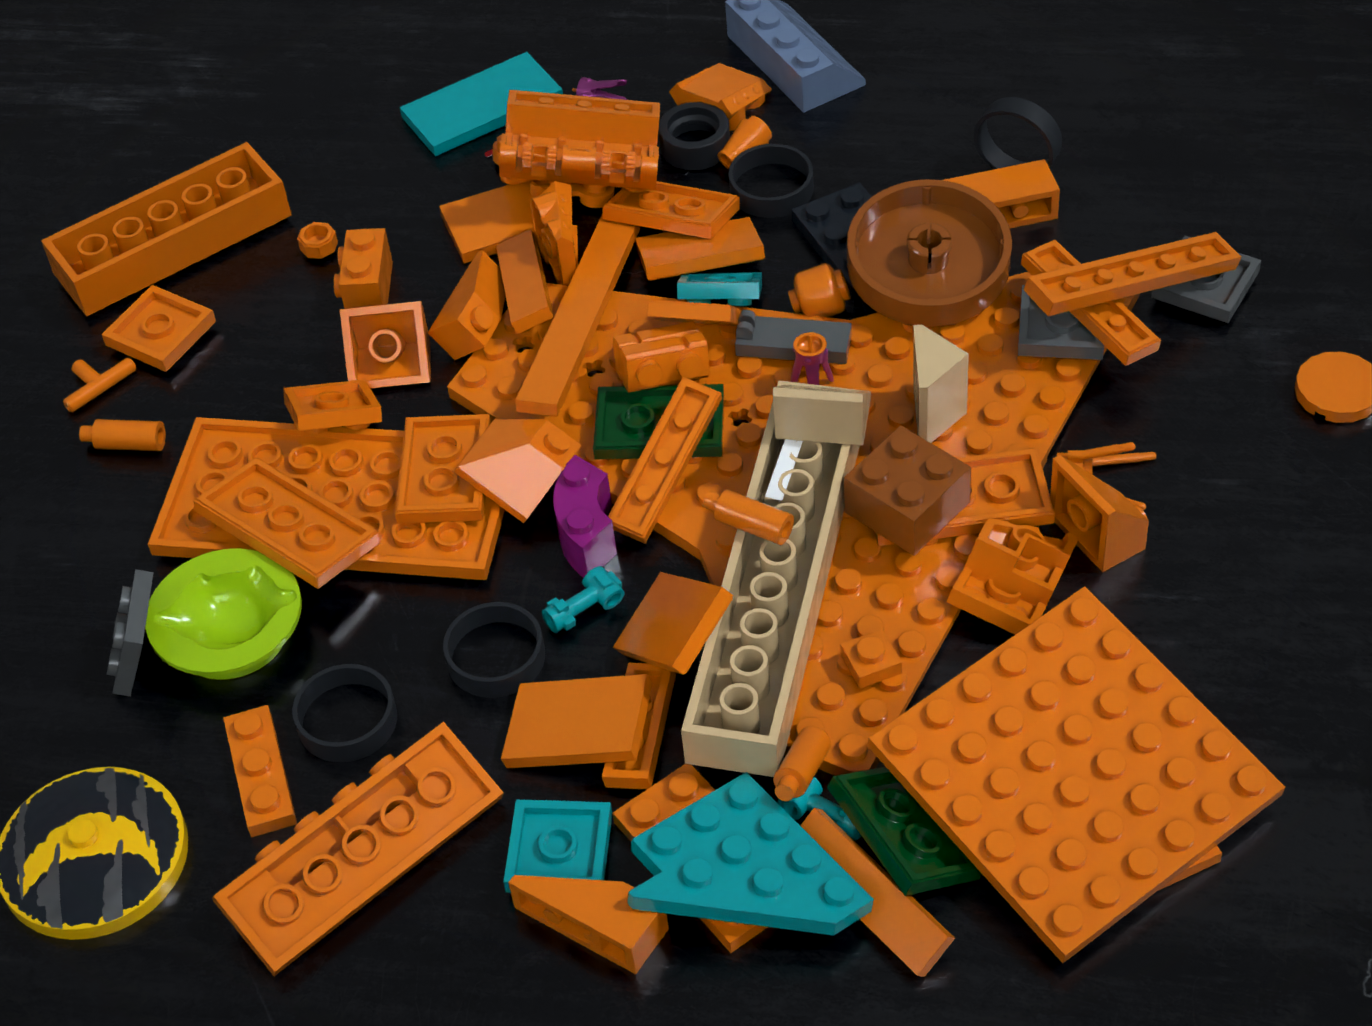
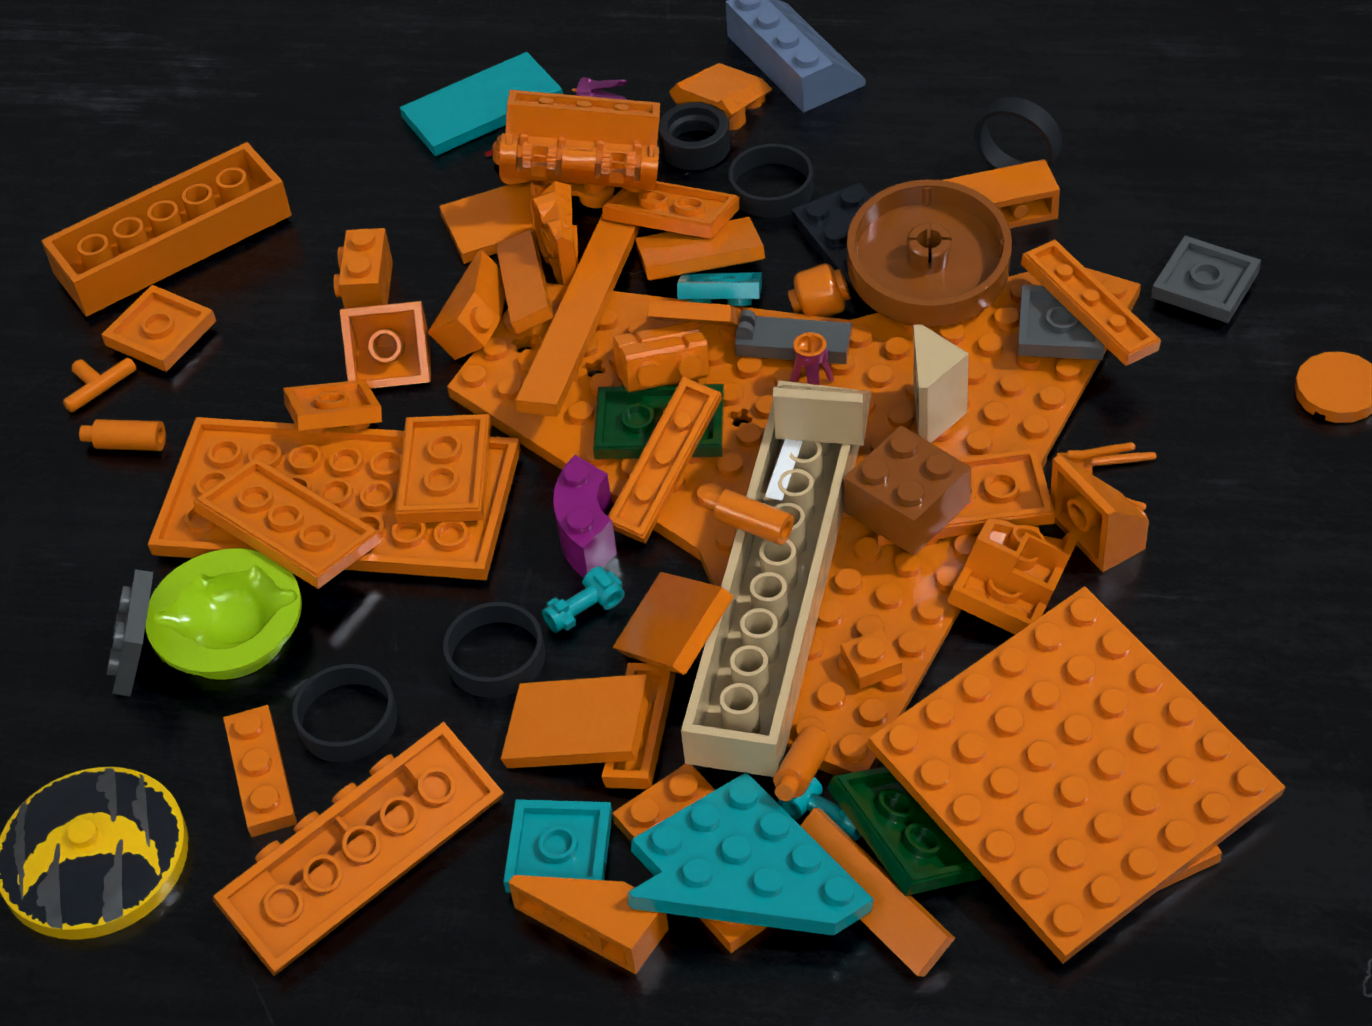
(317, 240): orange tile -> none
(517, 462): orange slope -> none
(748, 134): orange cone -> none
(1131, 273): orange plate -> none

